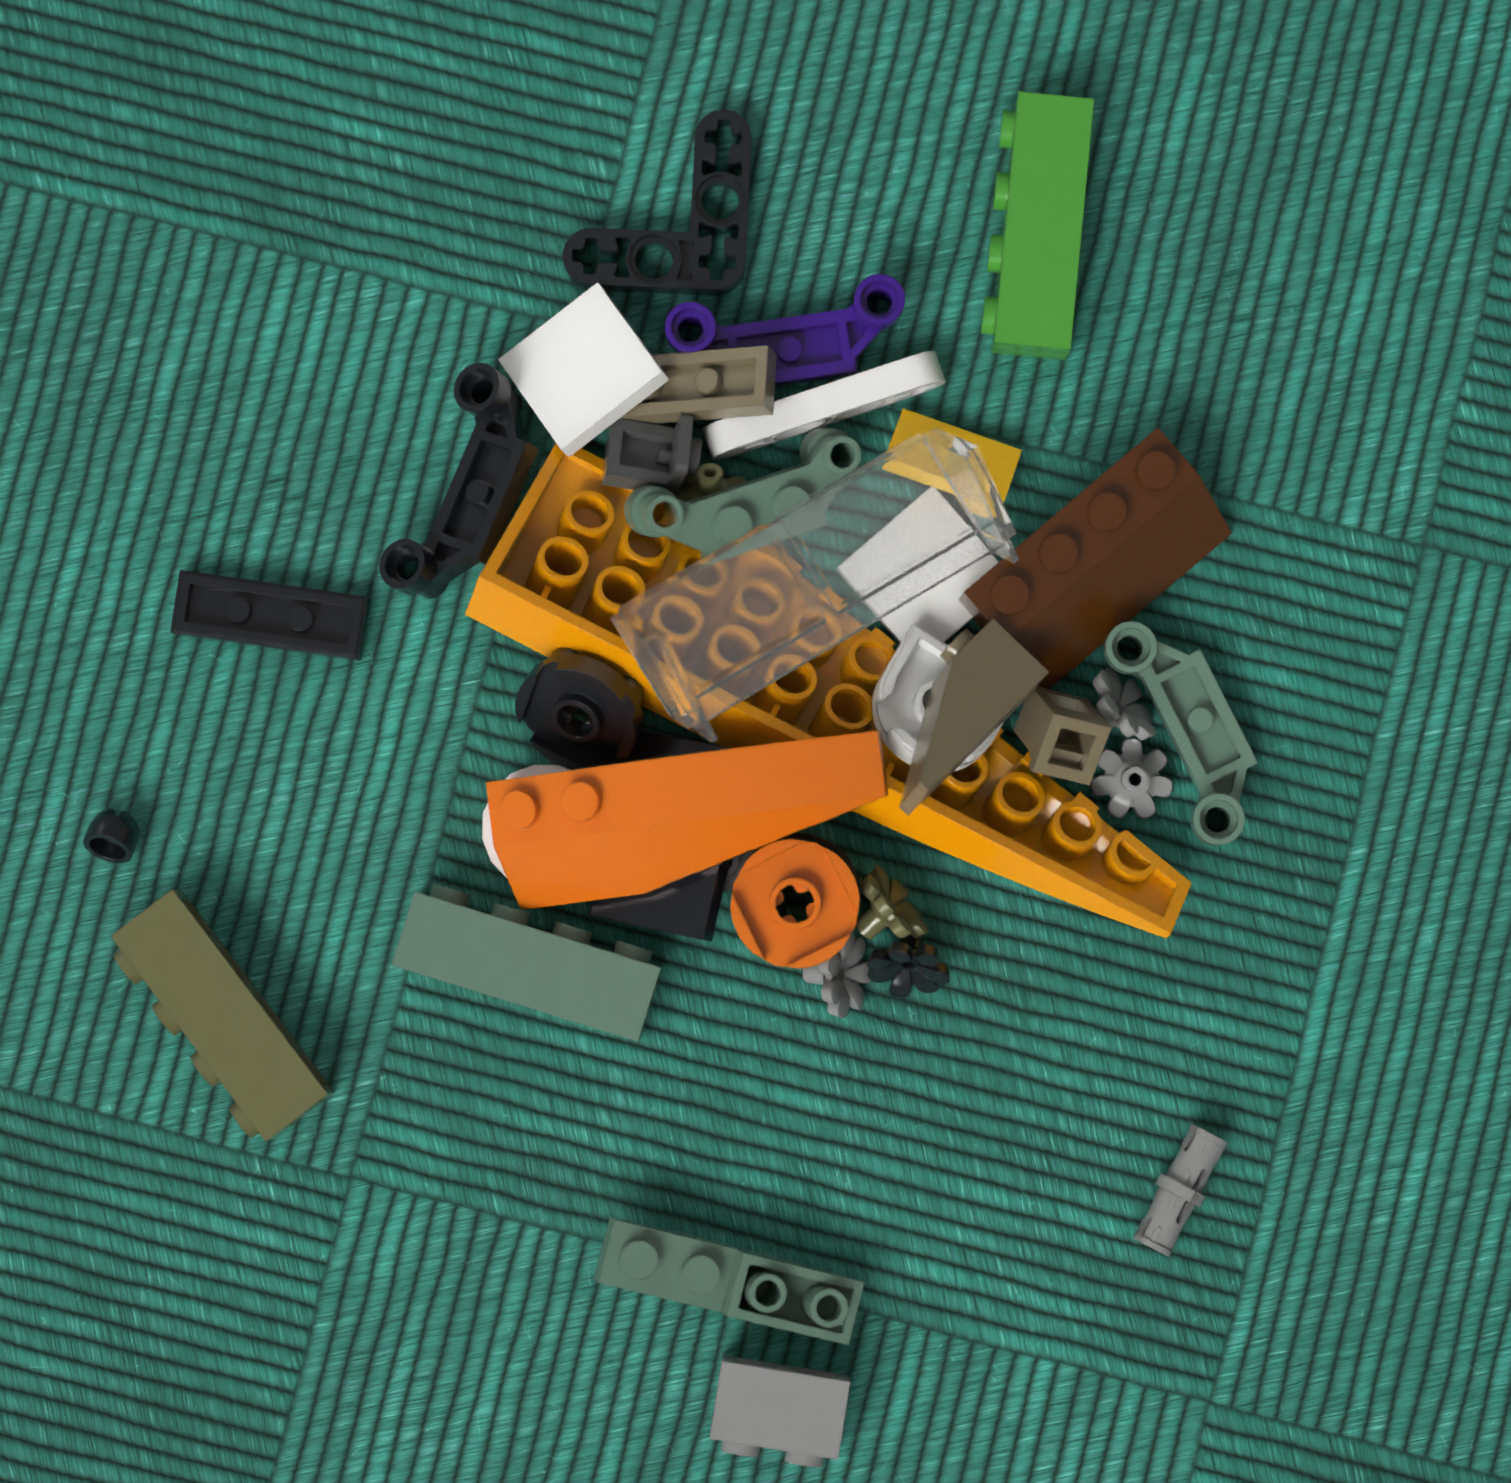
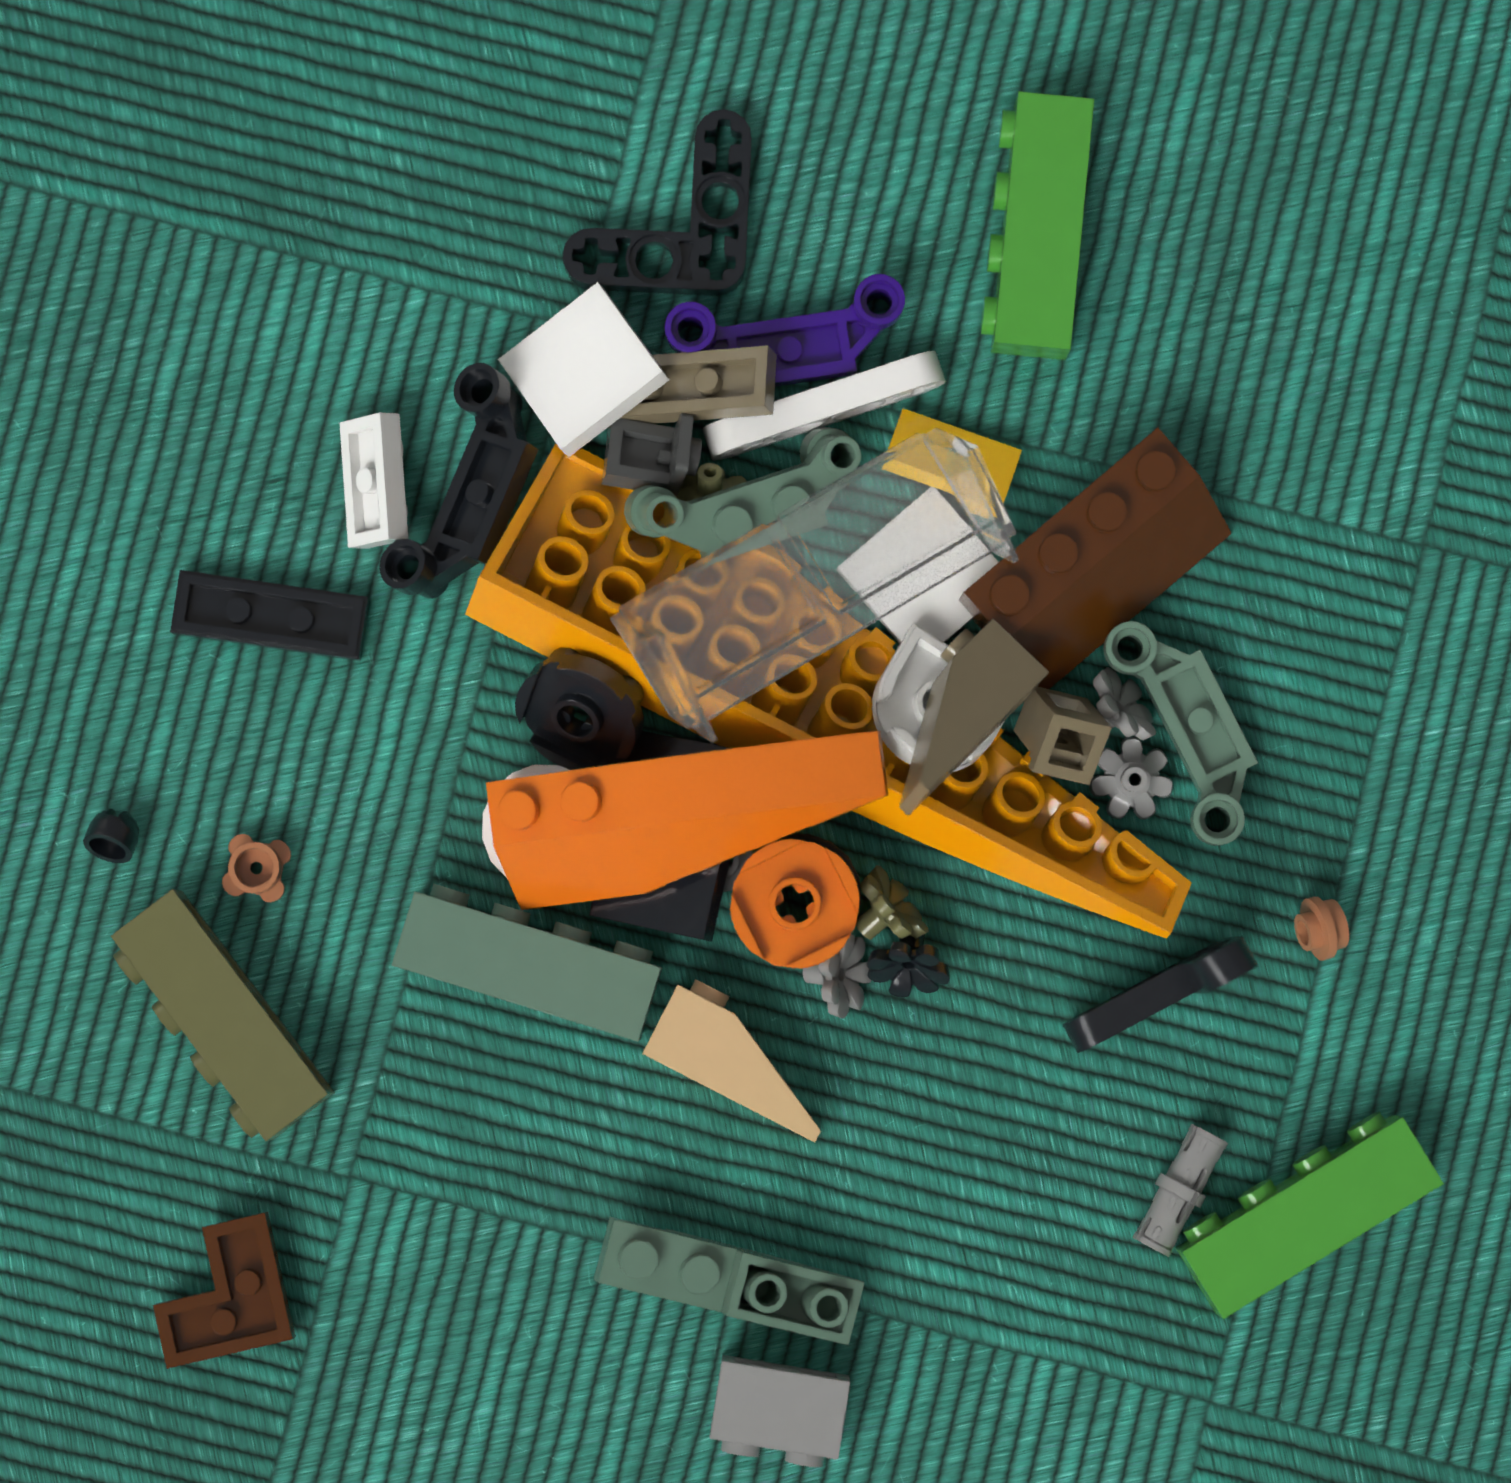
(245, 853): none -> nougat plate
(247, 1302): none -> reddish brown plate
(373, 480): none -> white plate
(718, 1051): none -> tan slope
(1194, 974): none -> black beam
(1309, 1214): none -> bright green brick
(1321, 927): none -> nougat plate

